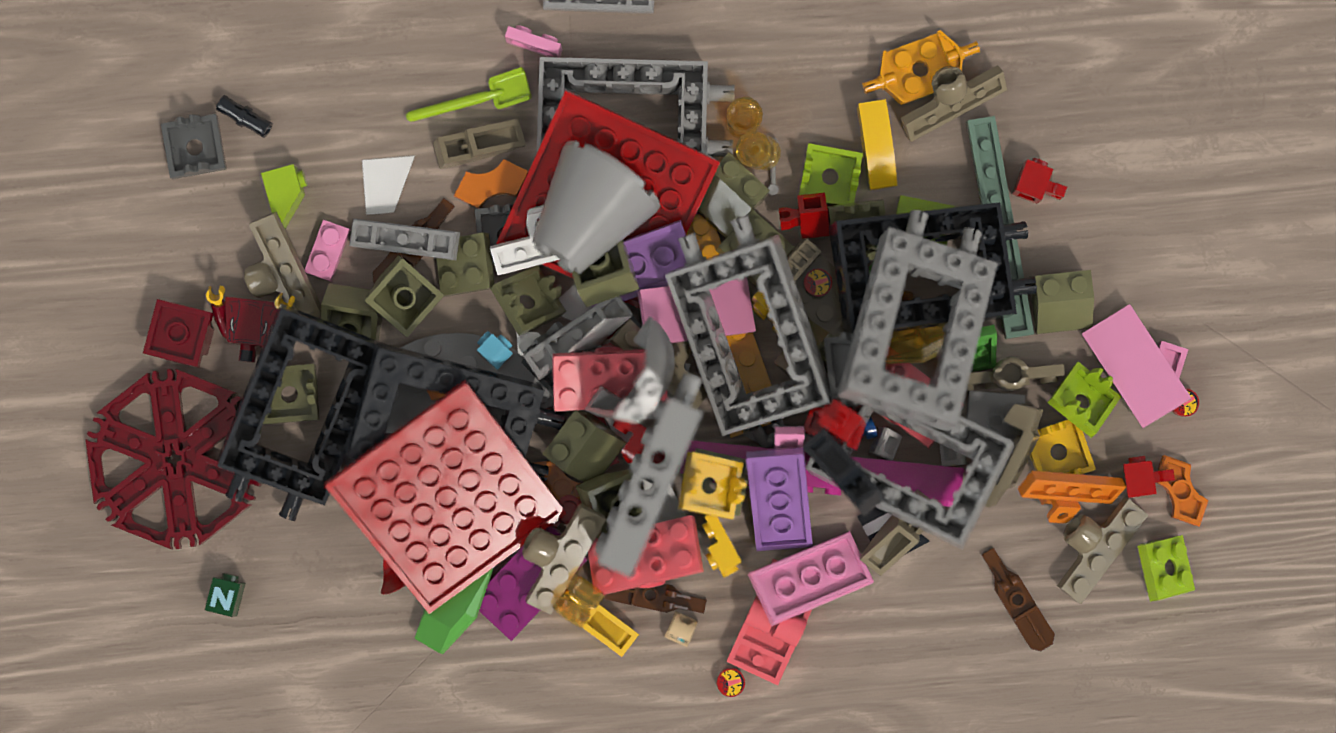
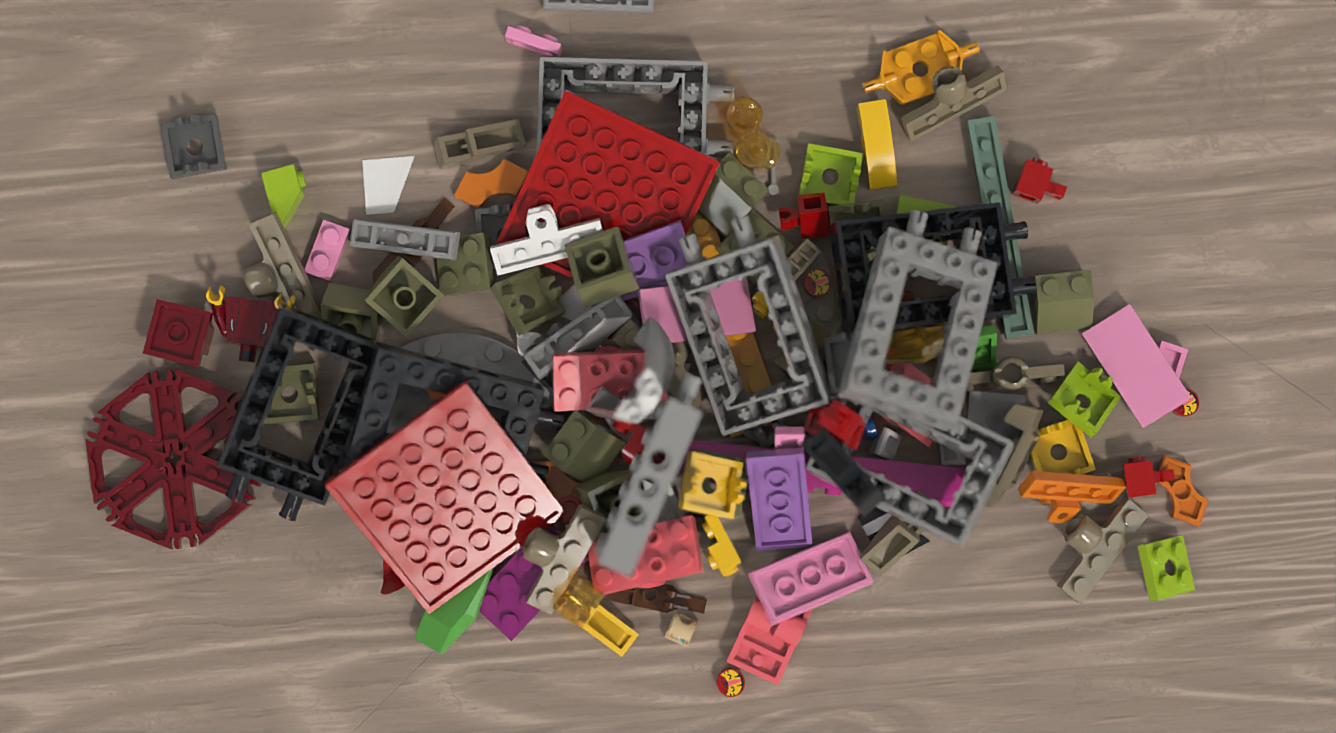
(225, 595): dark green brick -> none
(244, 116): black pin -> none
(494, 349): medium azure plate -> none
(505, 91): lime piece -> none
(590, 207): light grey cone -> none
(1026, 614): reddish brown piece -> none

